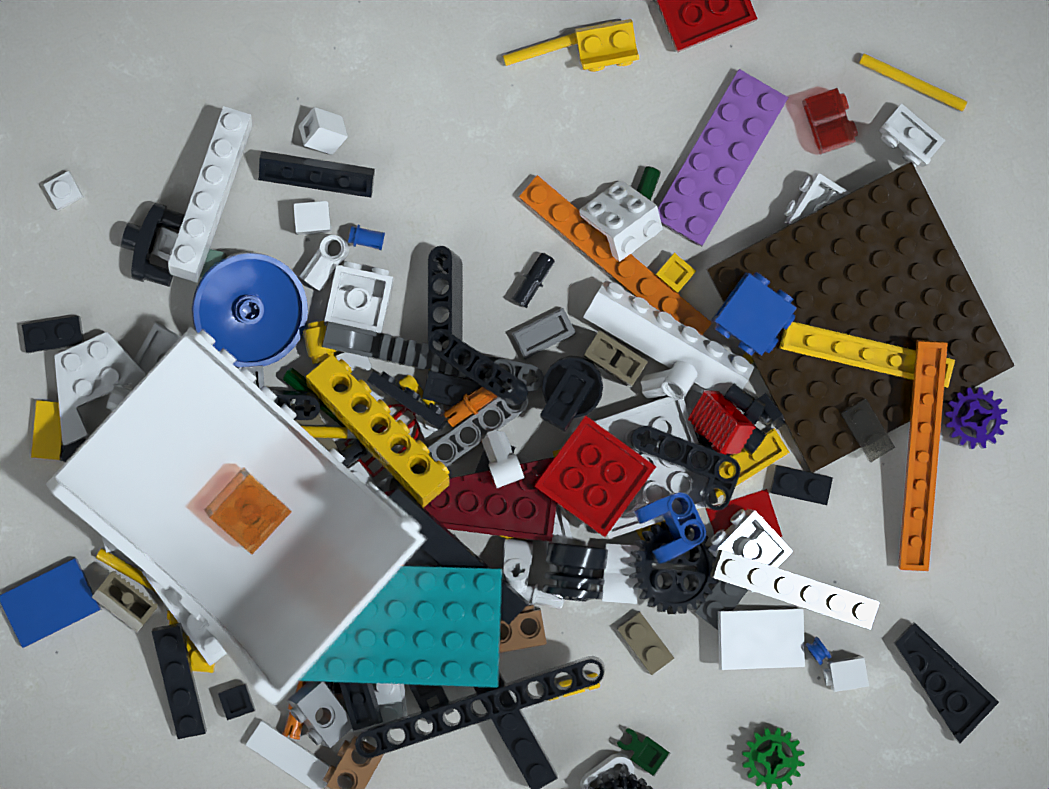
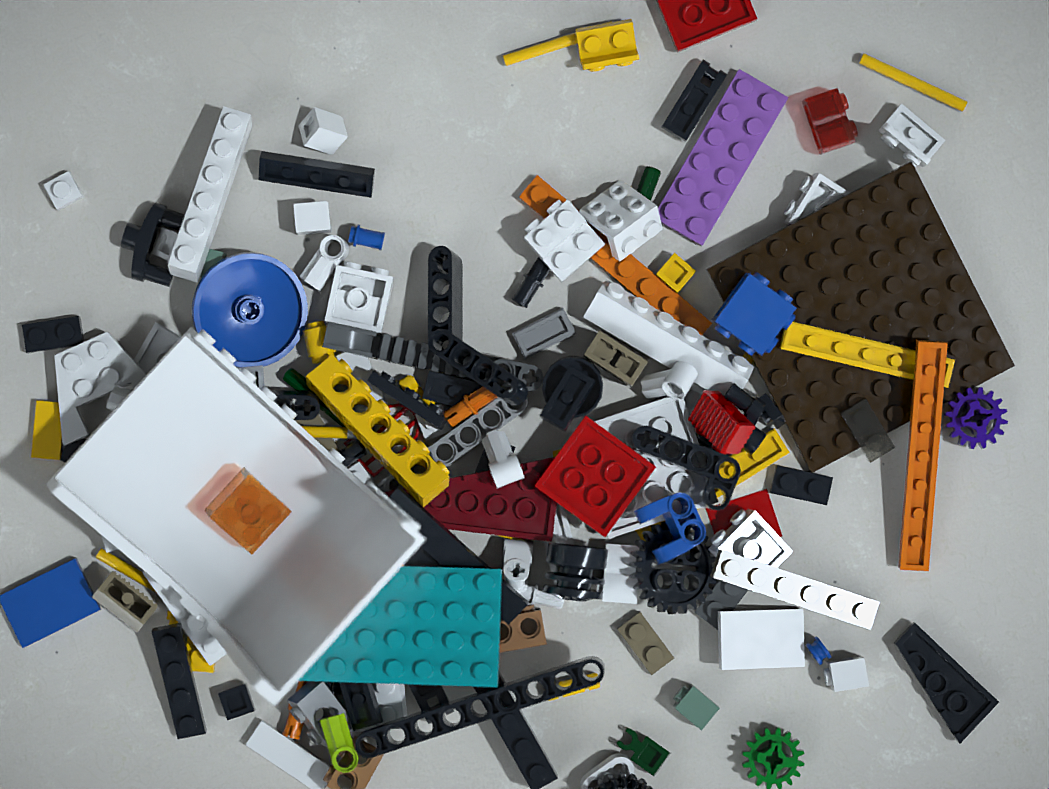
(339, 739): none -> lime piece
(563, 239): none -> white plate
(693, 101): none -> black plate
(695, 706): none -> sand green brick

